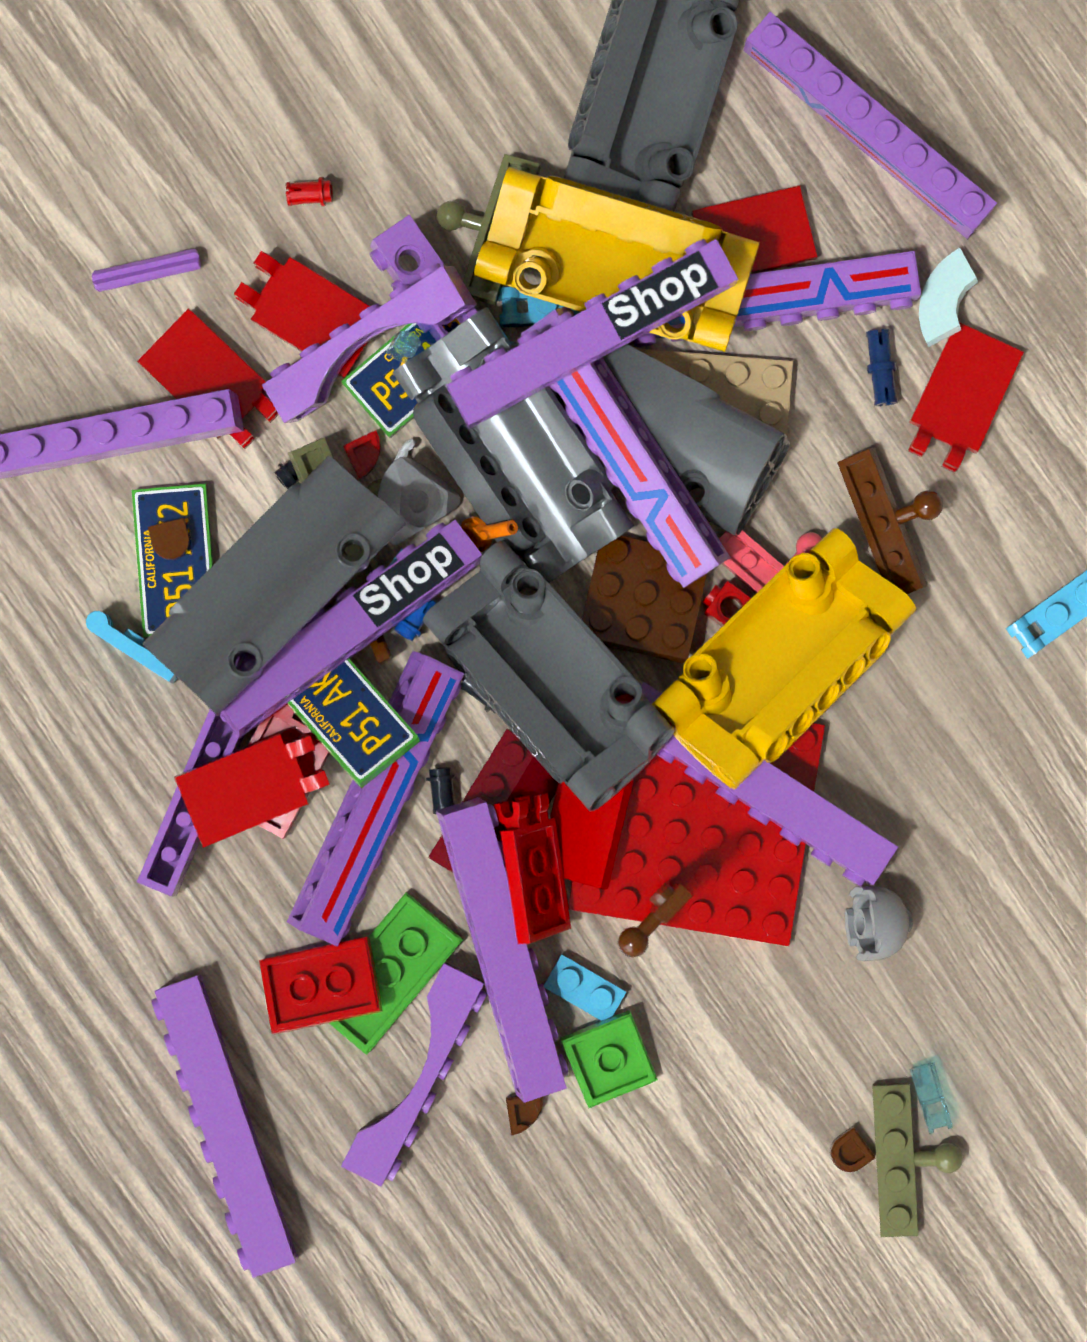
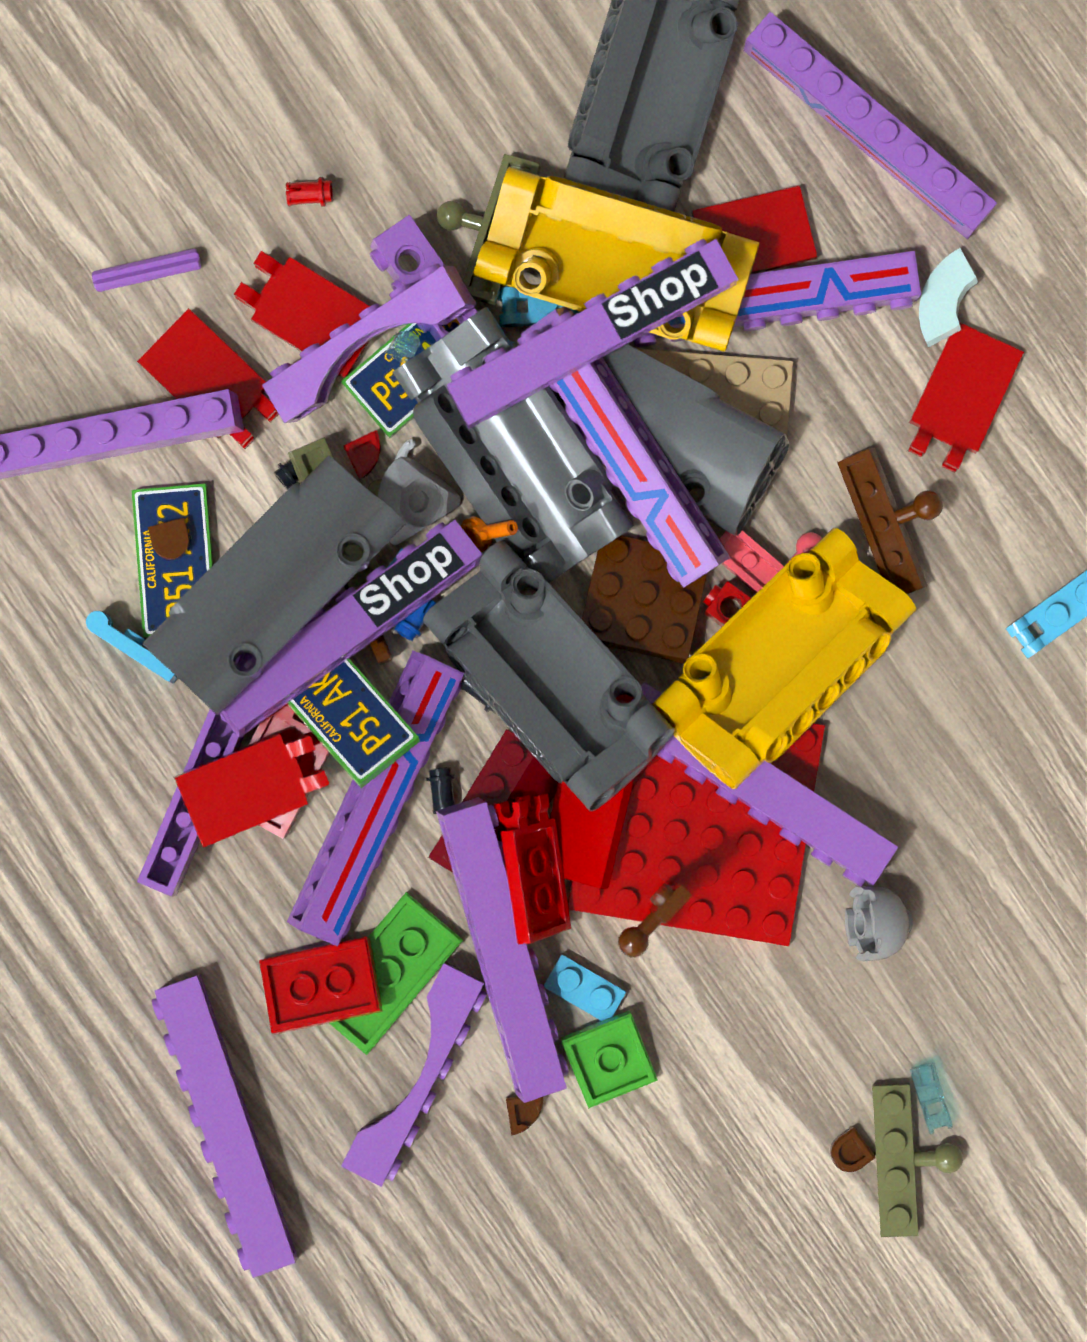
(881, 367): dark blue pin -> none

